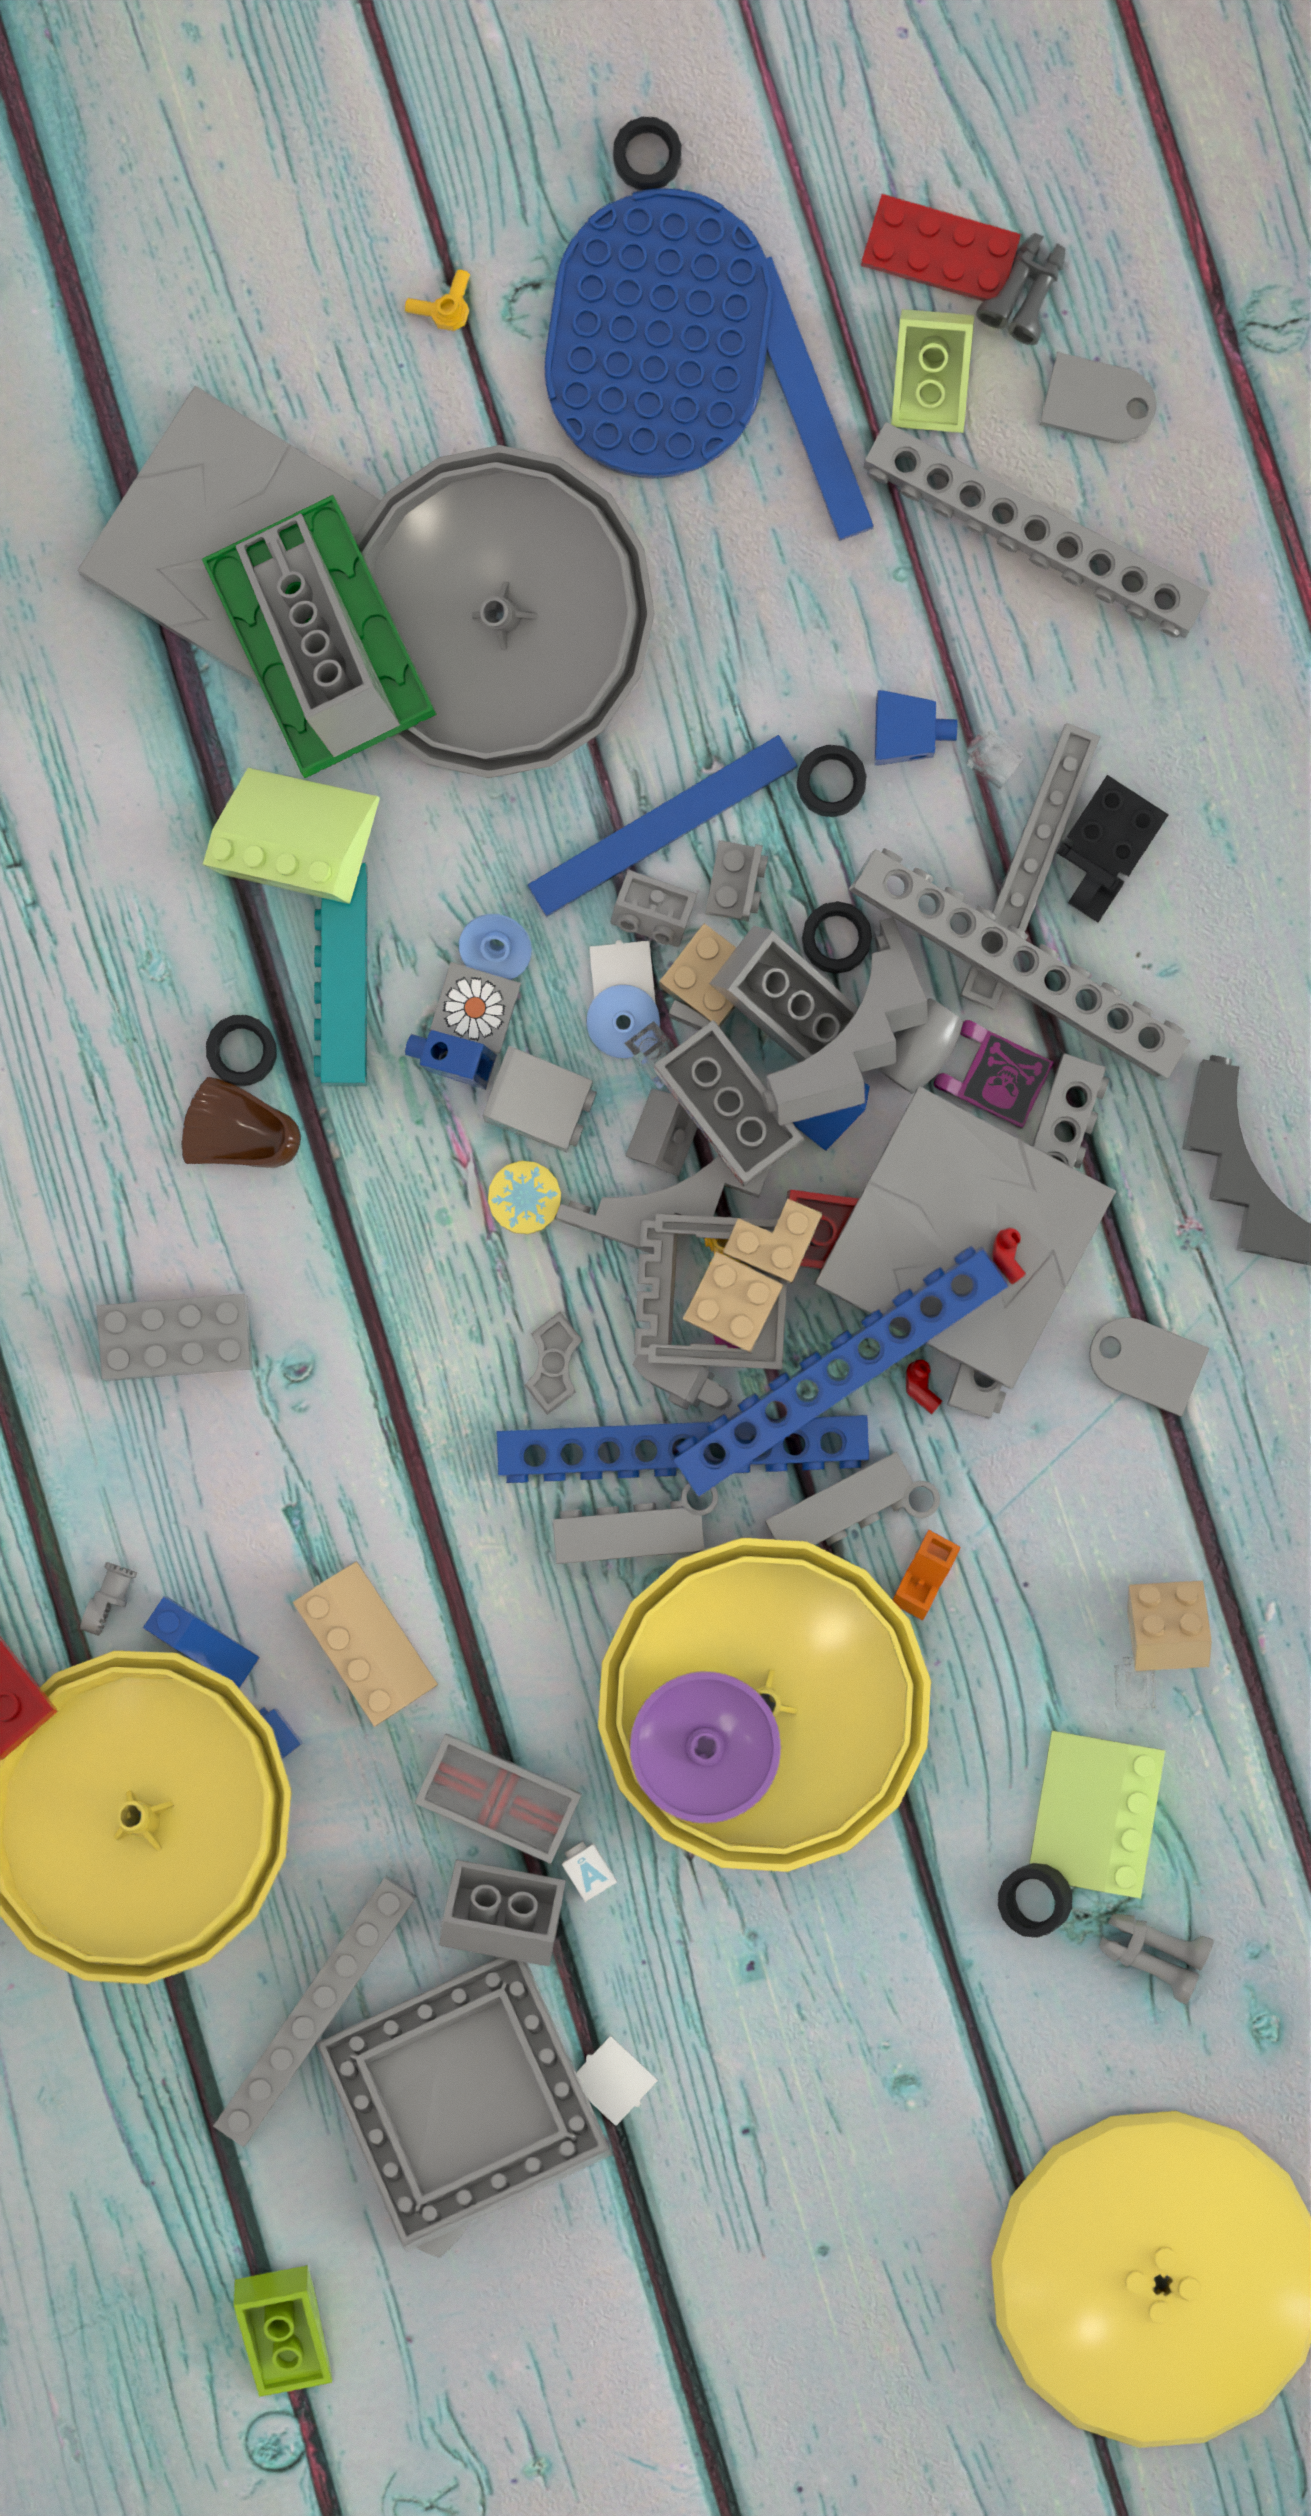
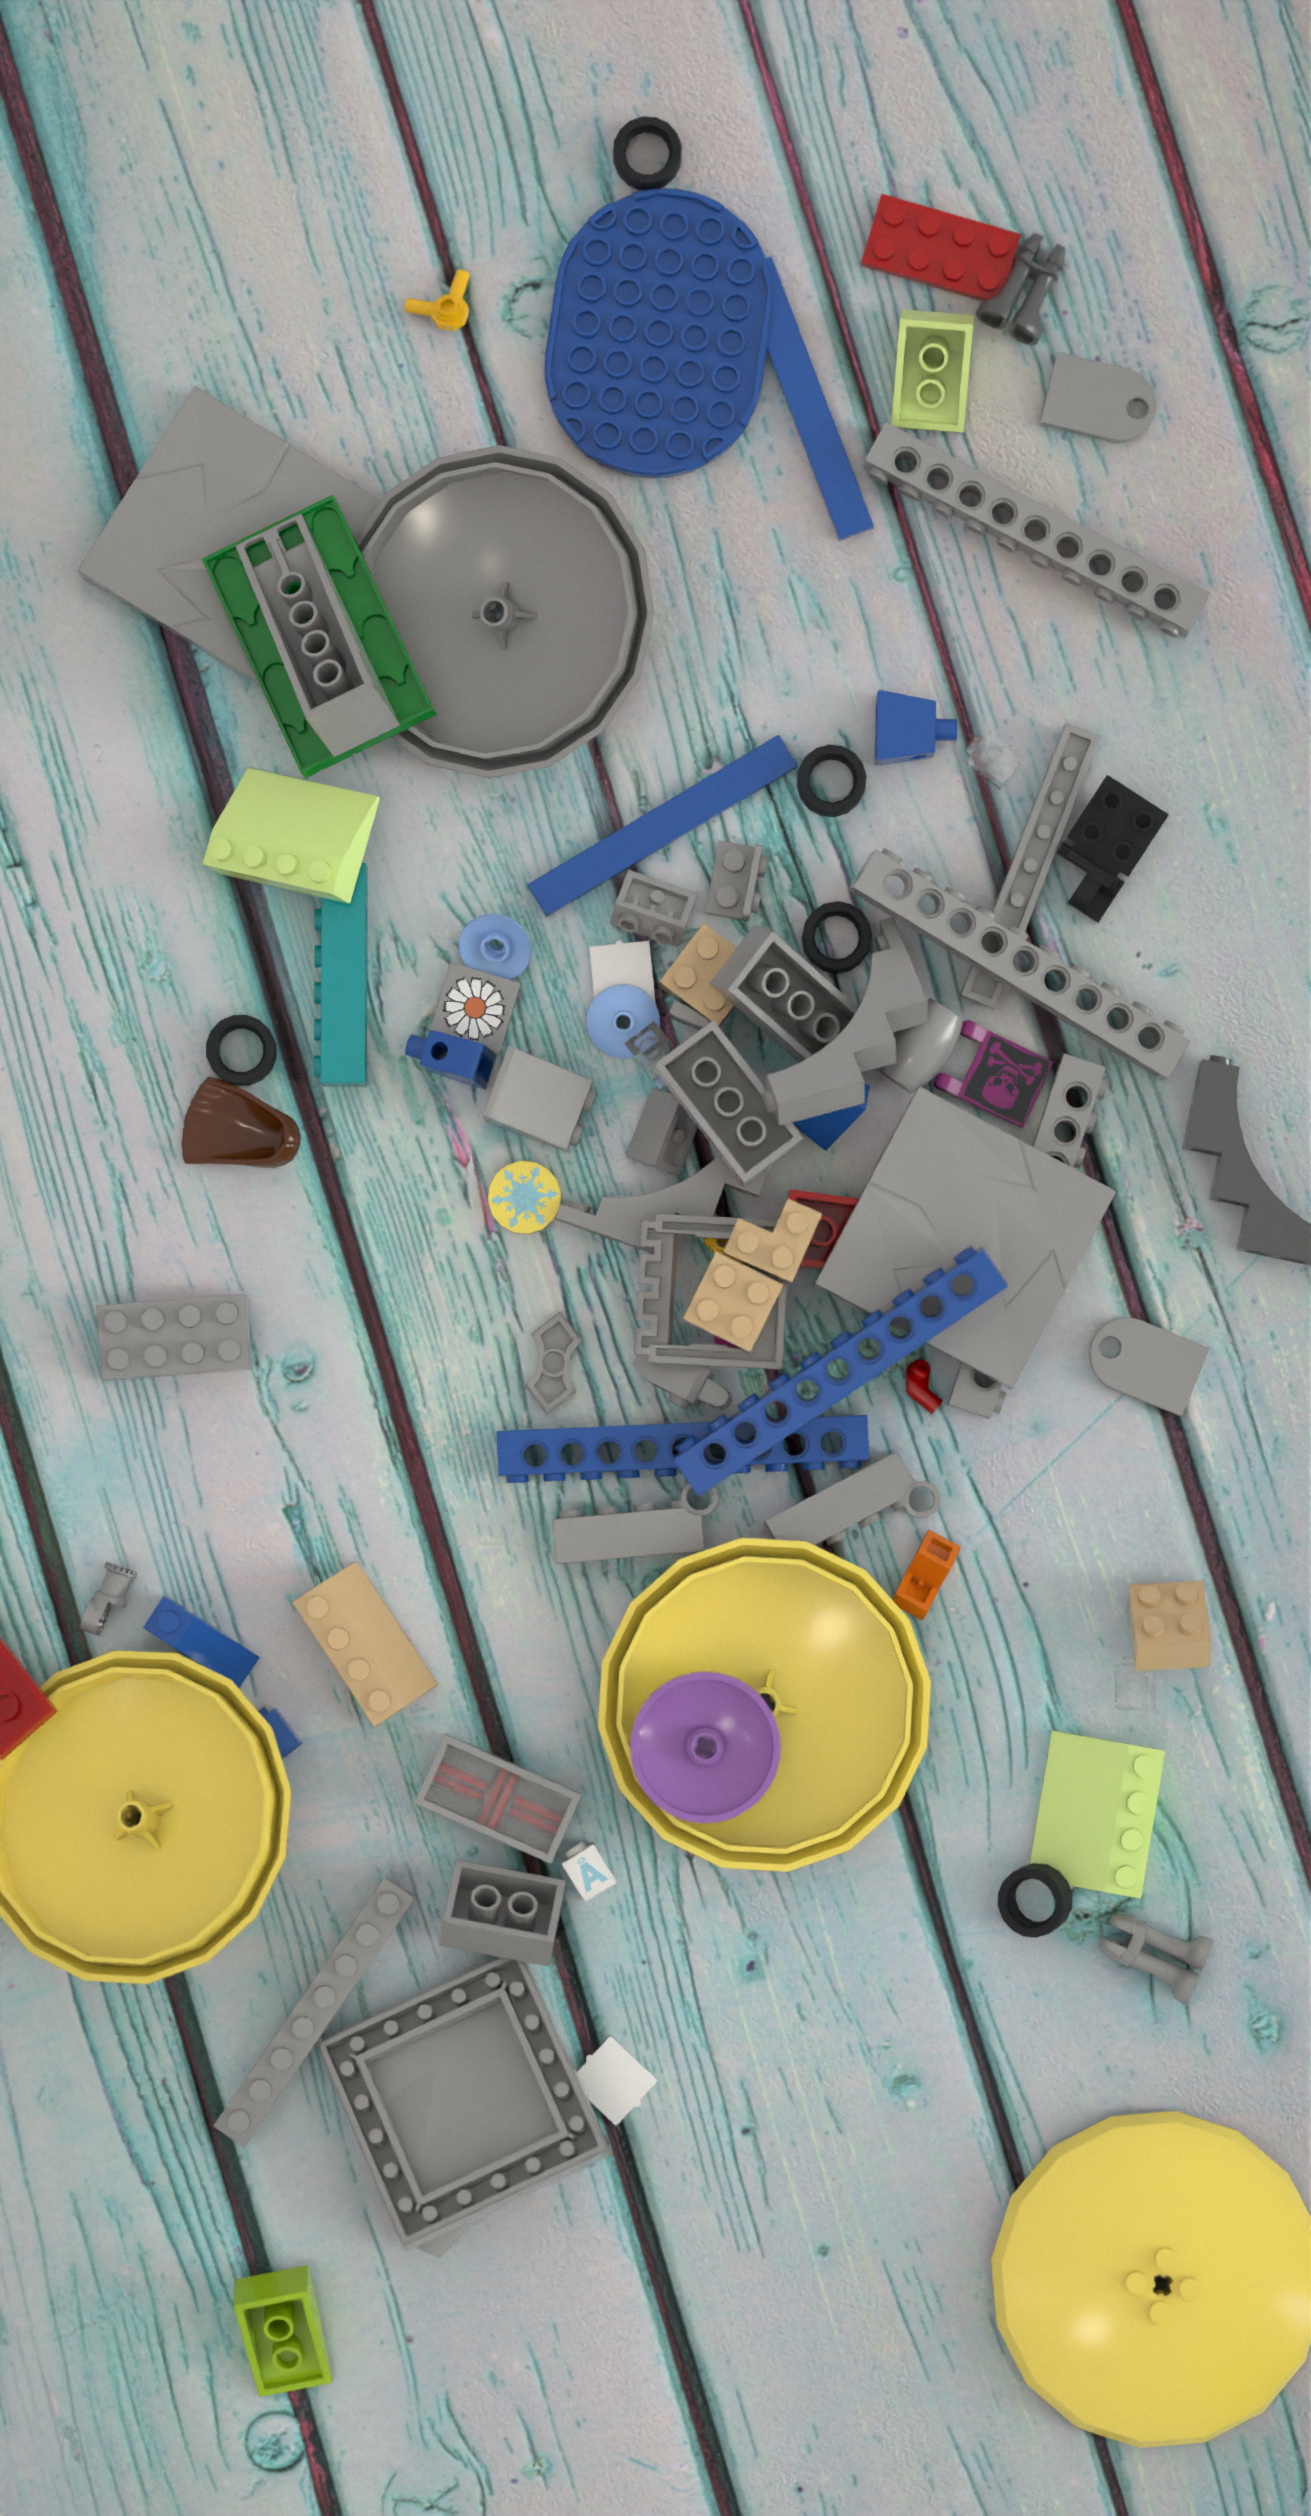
(1004, 1254): red arm -> none

